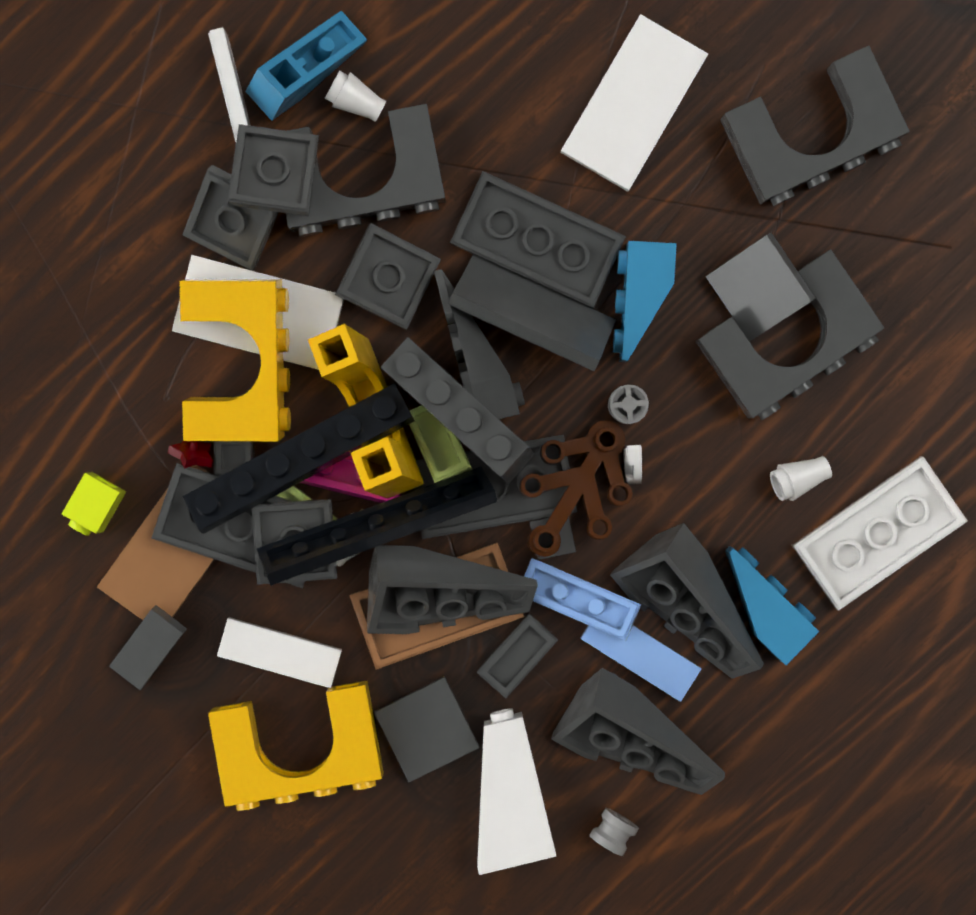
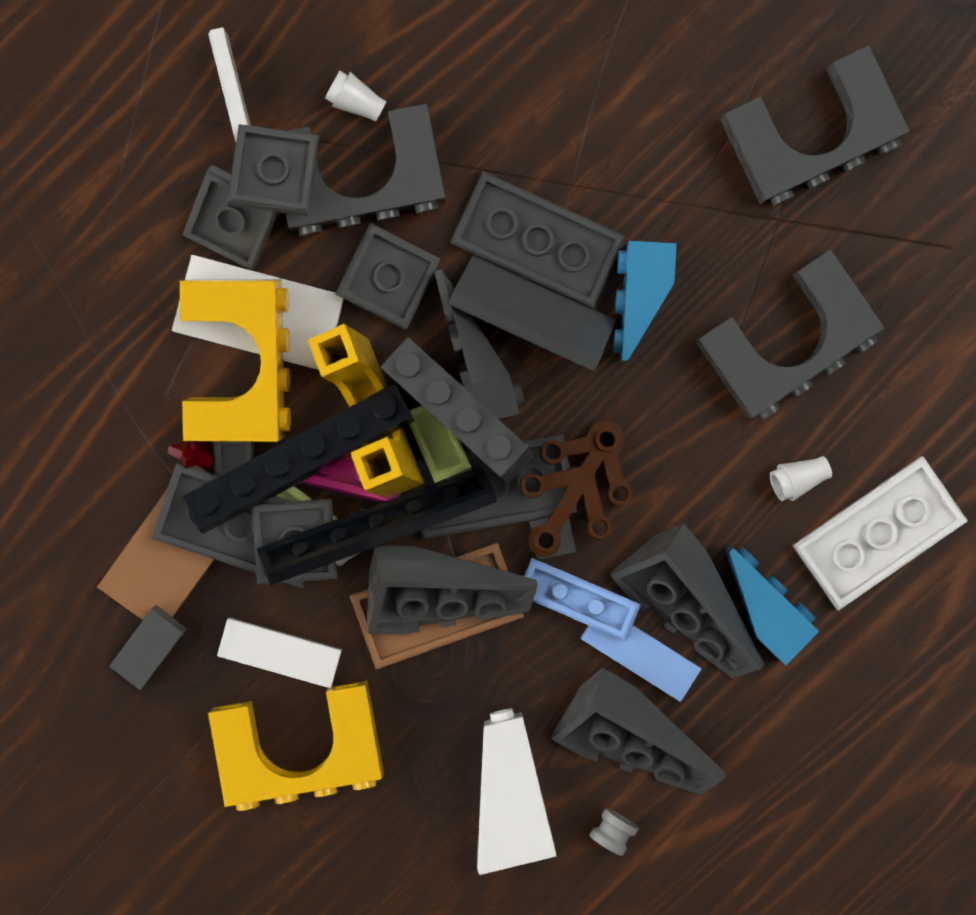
(93, 504): neon yellow brick -> none
(304, 65): dark azure slope -> none
(426, 729): dark grey tile -> none
(517, 655): dark grey tile -> none
(632, 464): white tile -> none
(634, 103): white tile -> none
(634, 403): light grey wheel -> none
(760, 287): tile -> none

